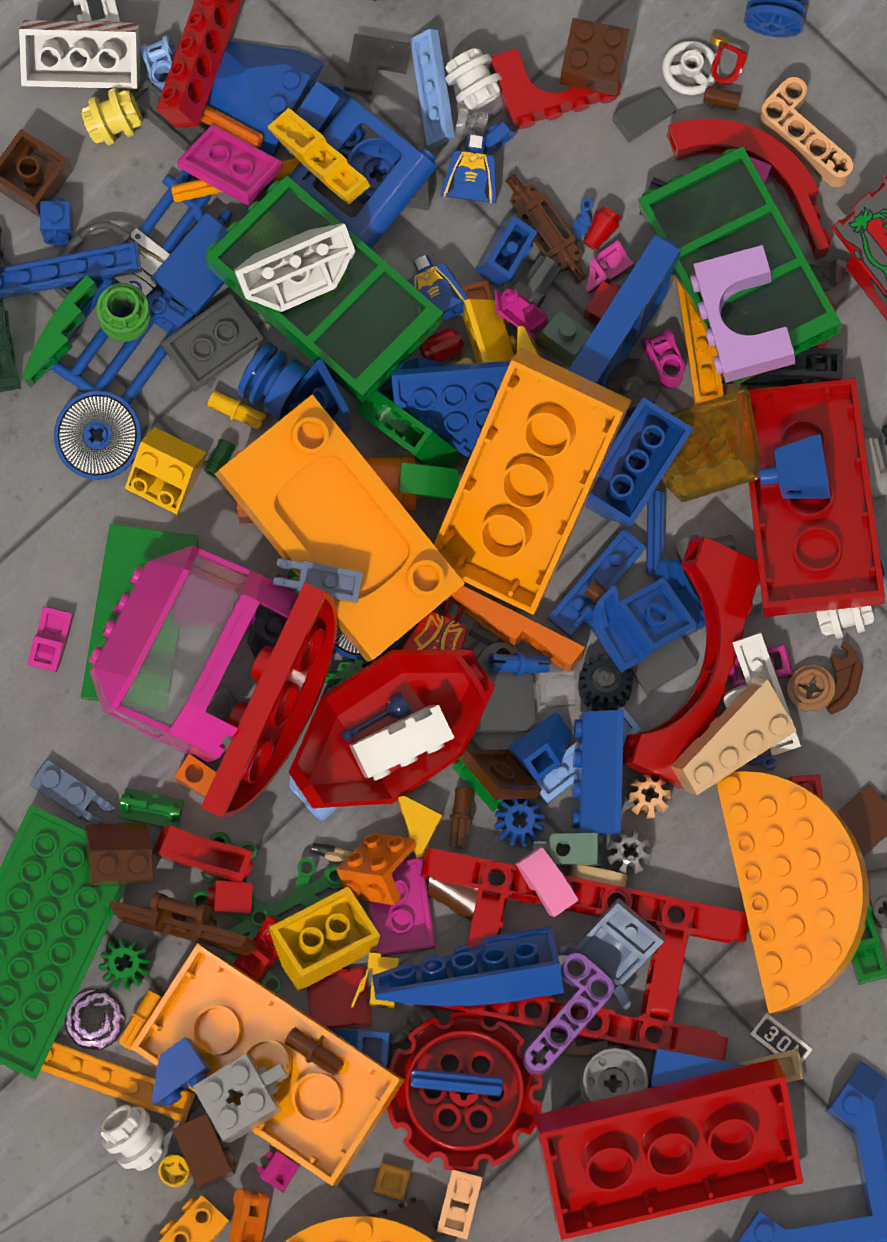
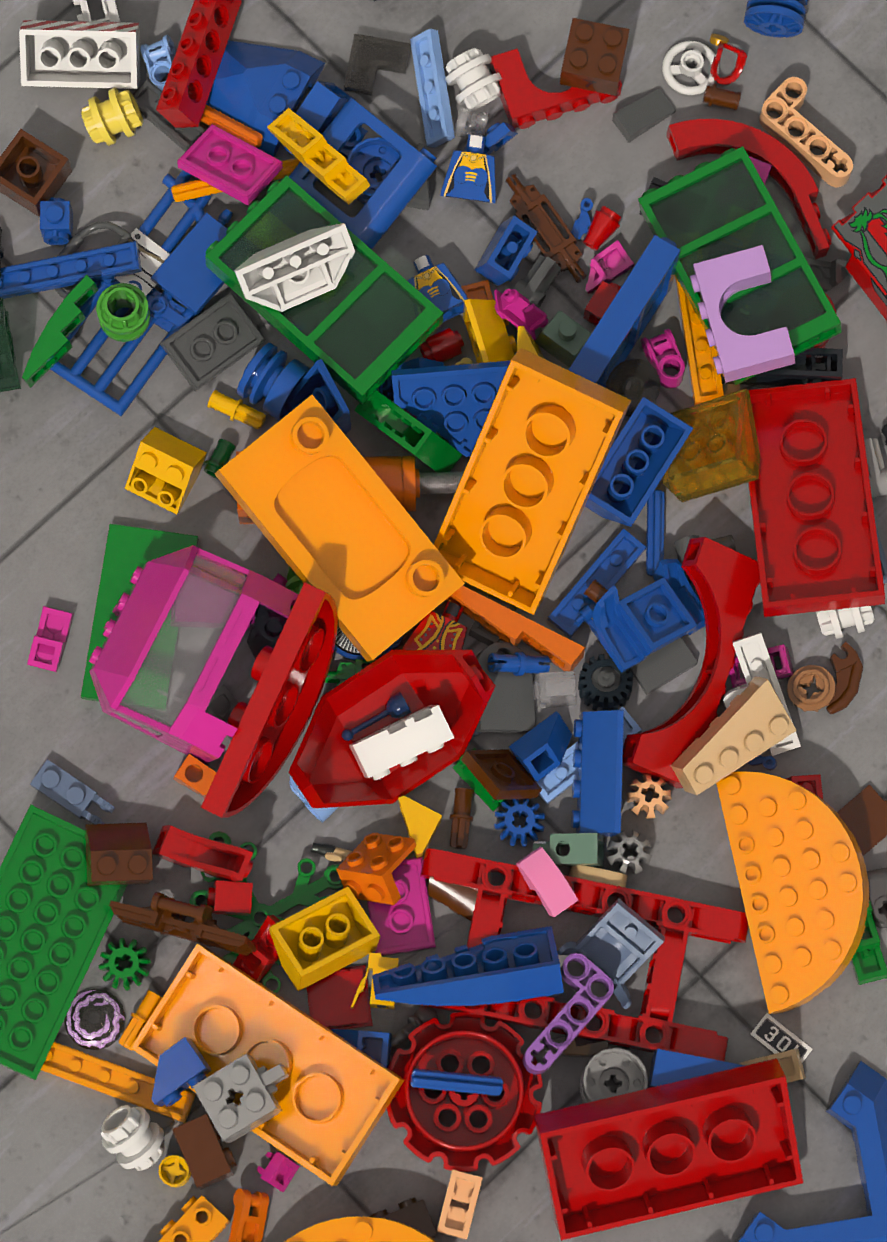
(74, 435): piece -> none
(150, 808): green hinge -> none
(314, 1052): reddish brown axle -> none
(338, 582): sand blue hinge -> none
(392, 1181): pearl gold tile -> none
(427, 480): green slope -> none
(799, 470): blue torso -> none

